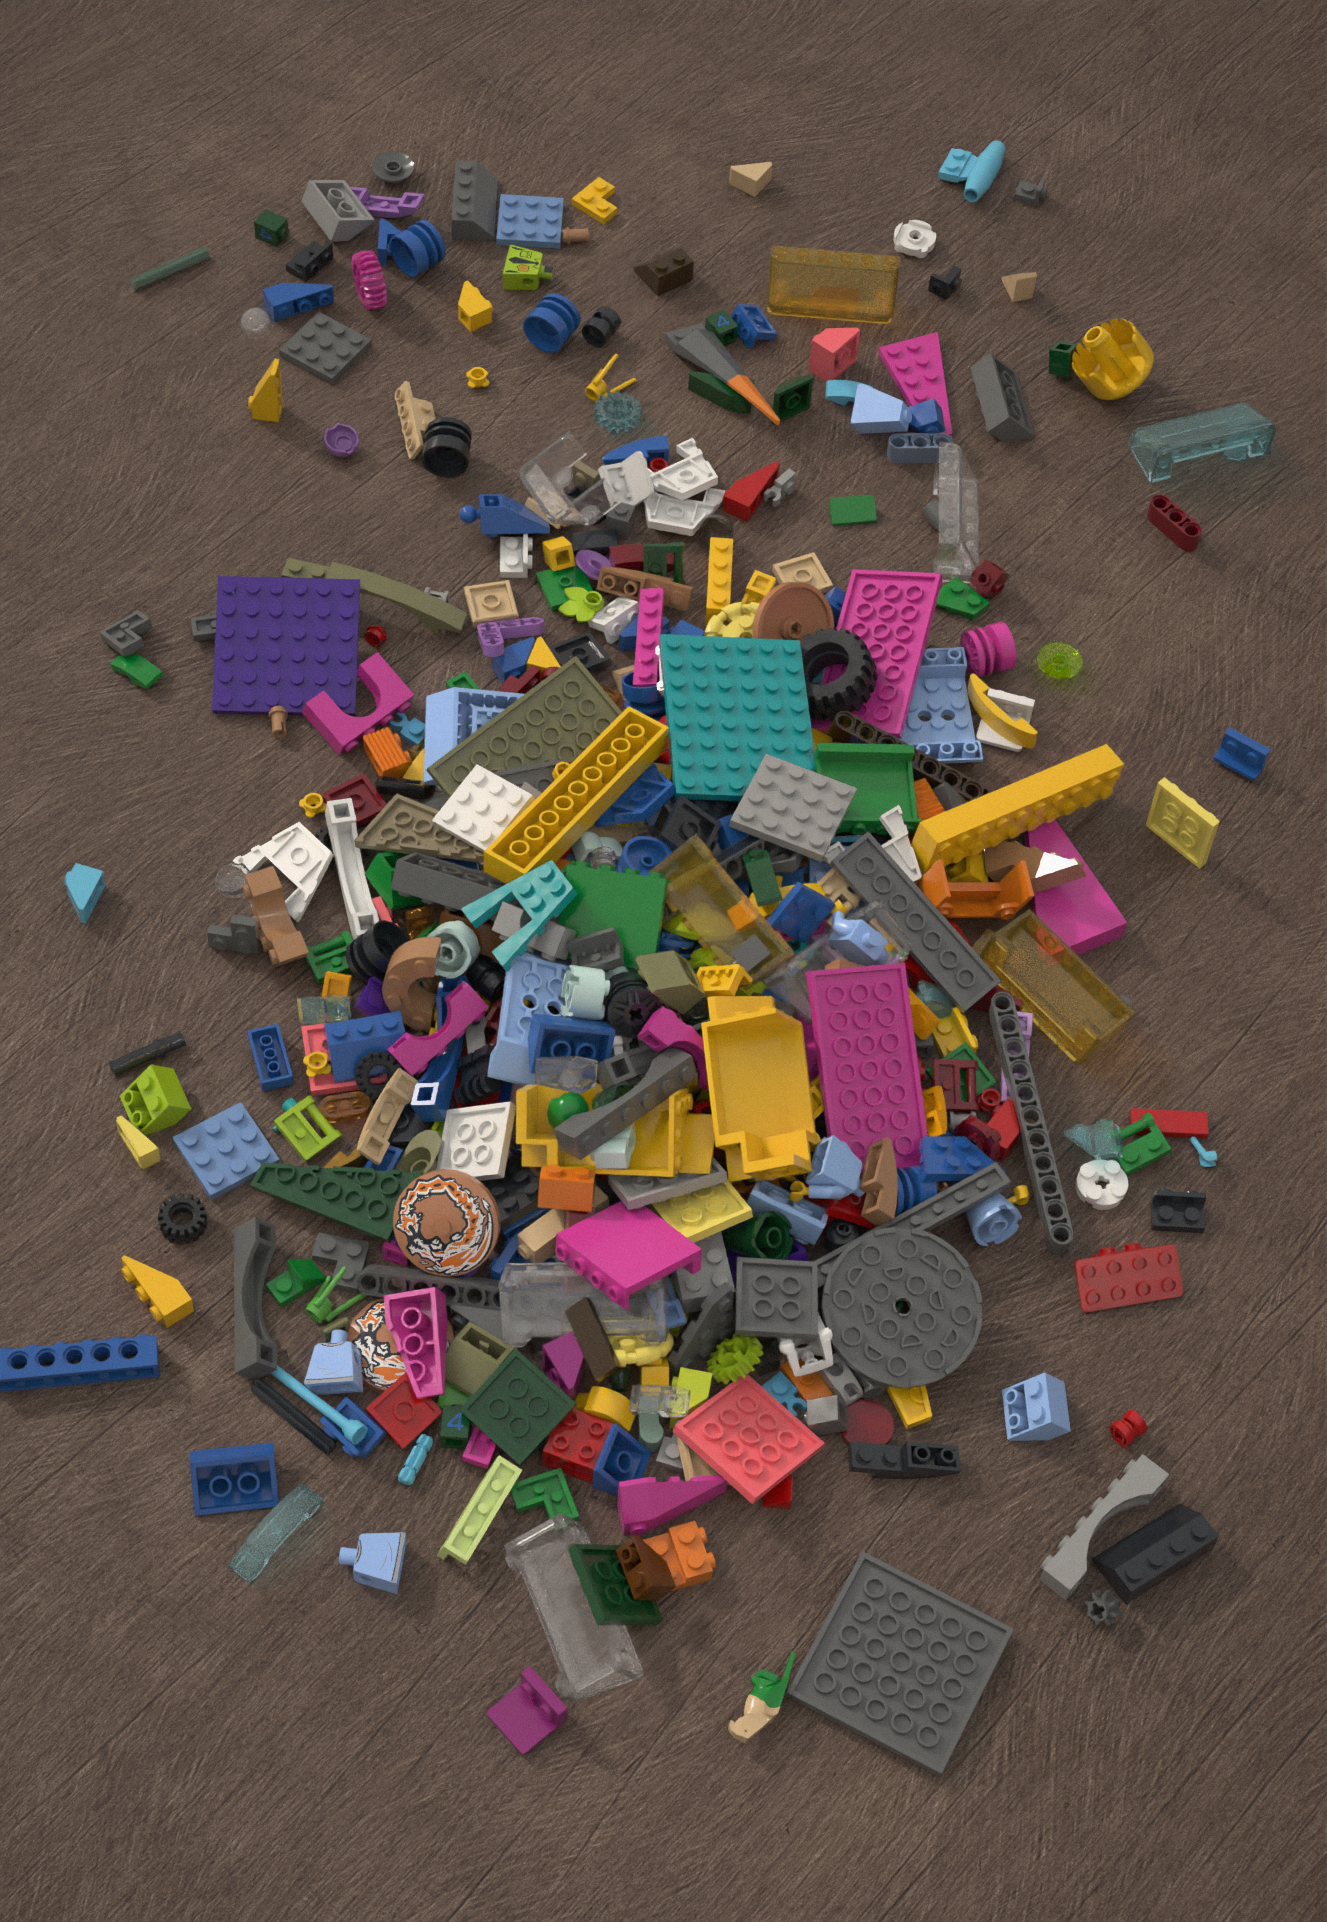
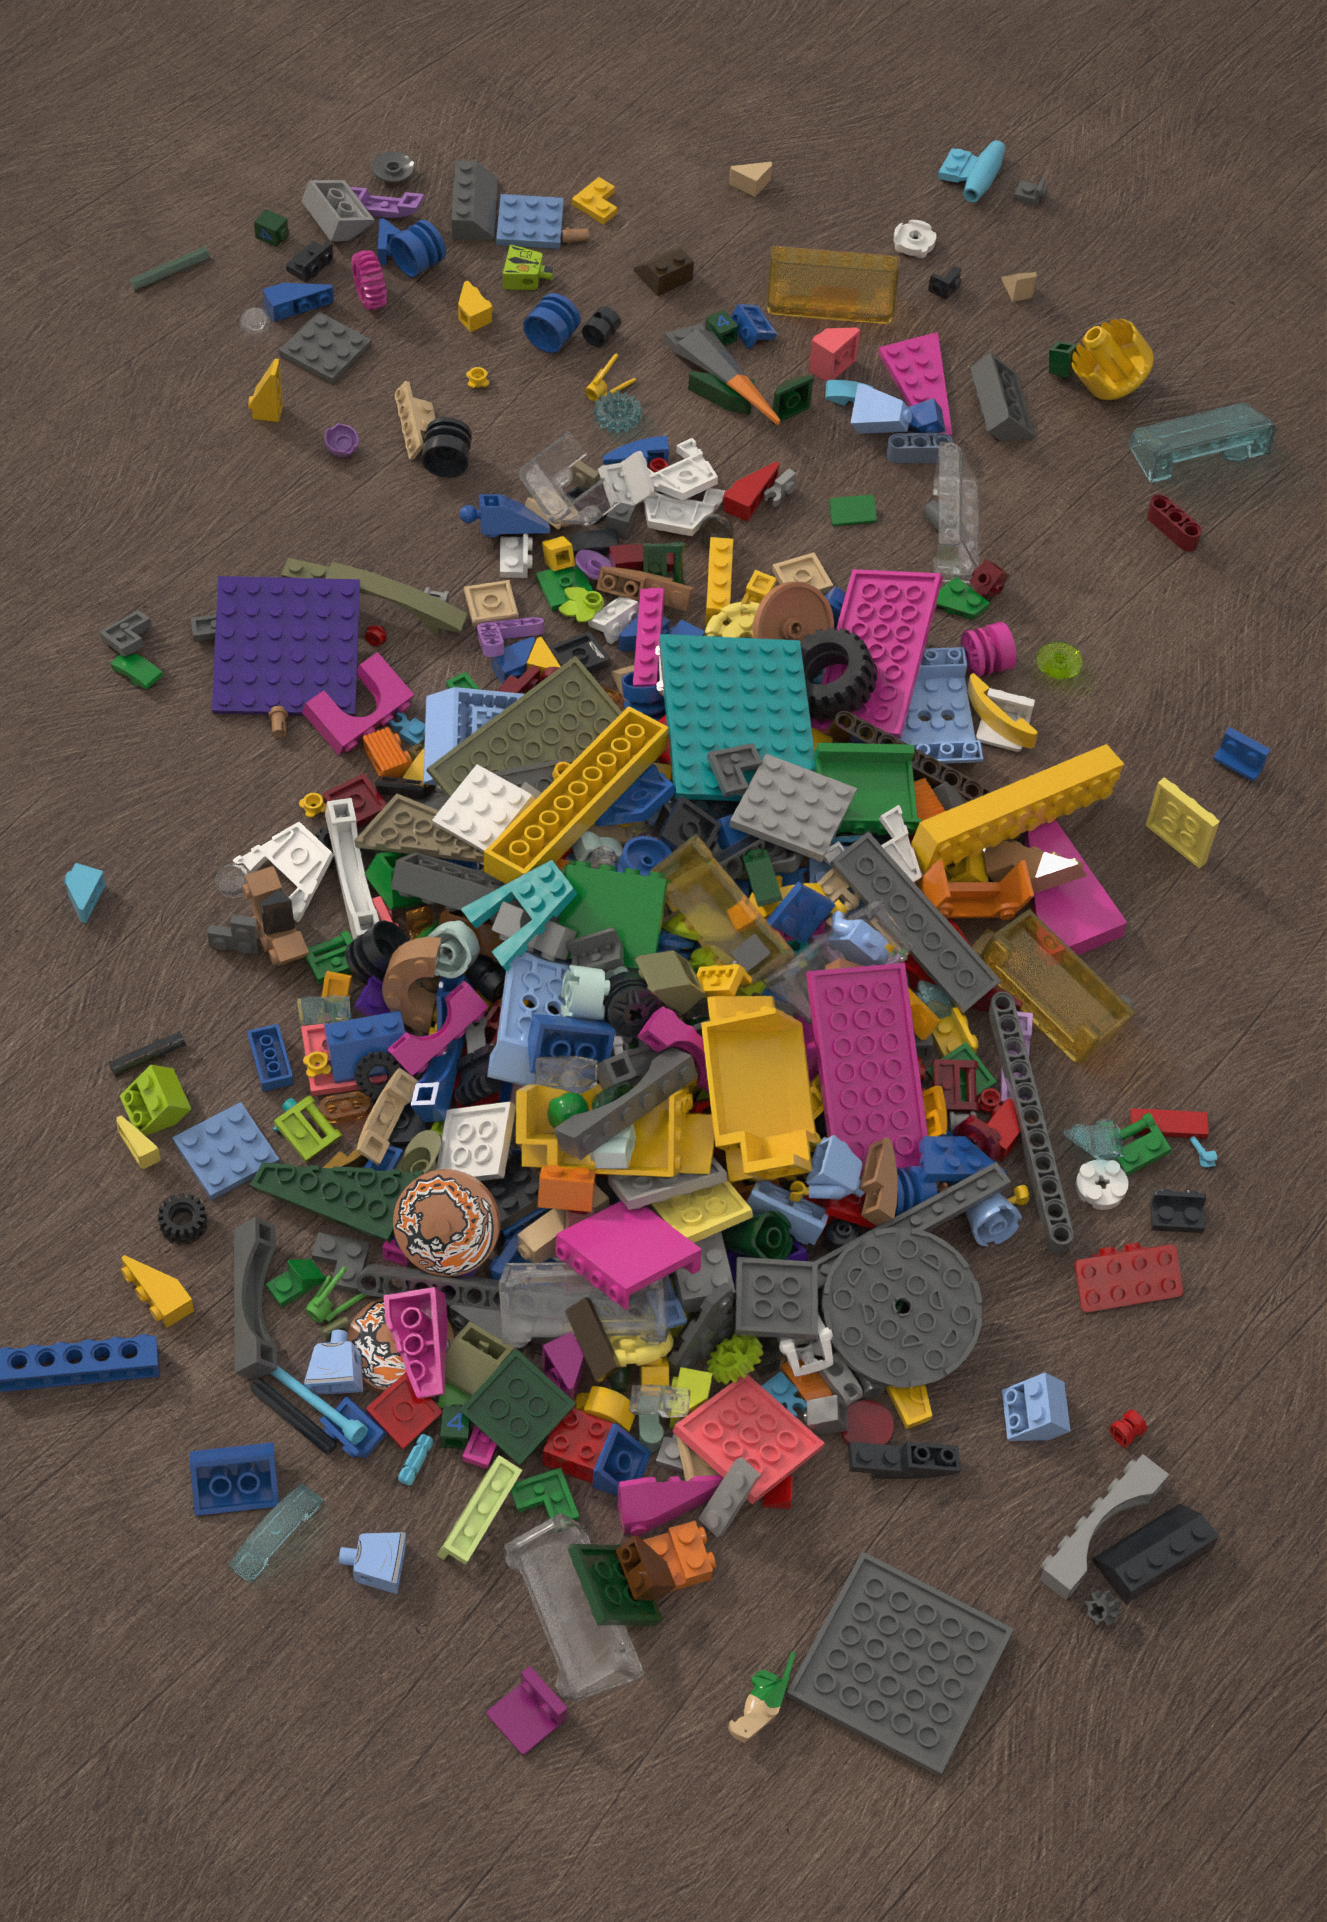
(277, 913): none -> black slope
(729, 765): none -> dark grey plate
(729, 1497): none -> light grey plate

